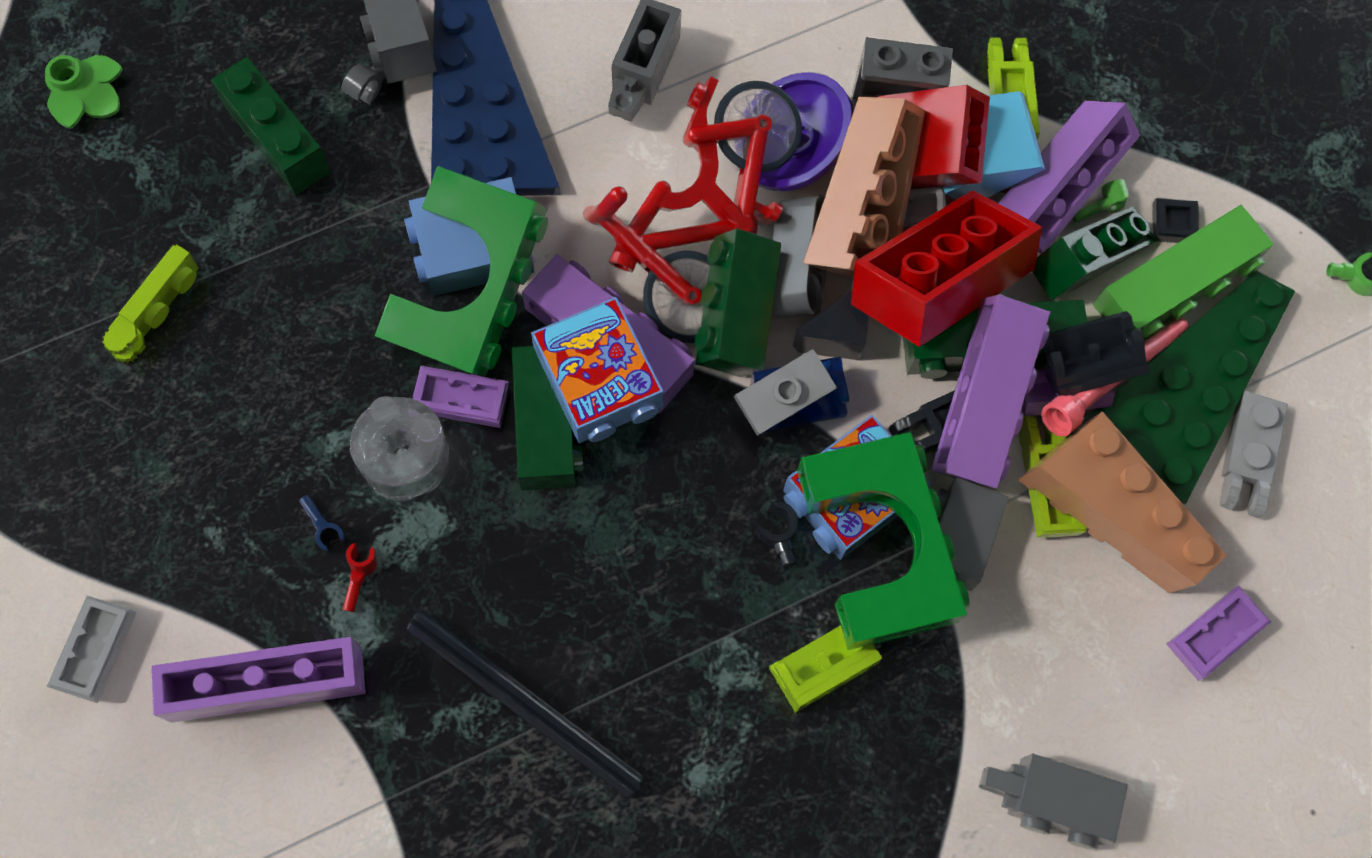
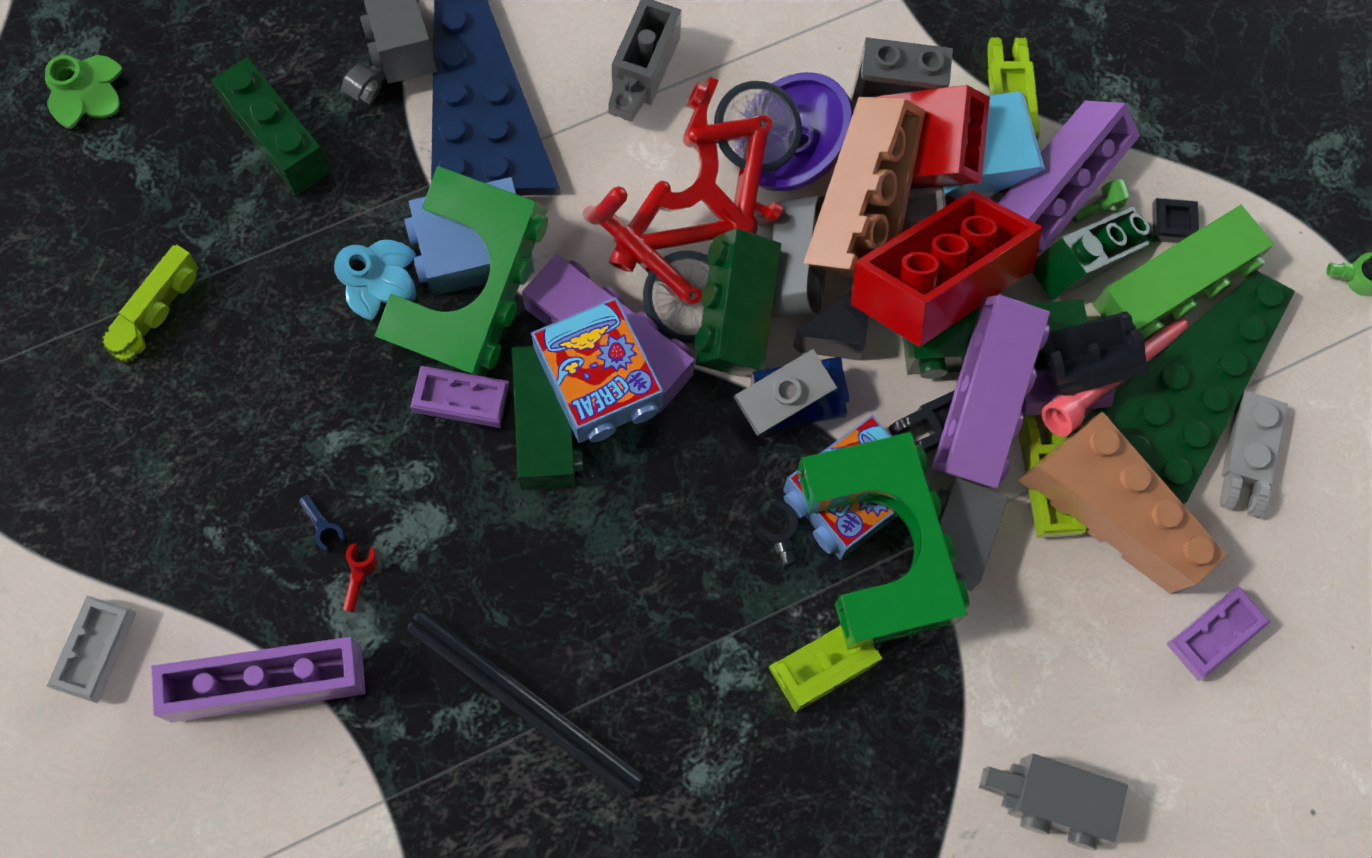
(382, 275): none -> medium azure plate
(389, 426): clear brick -> none

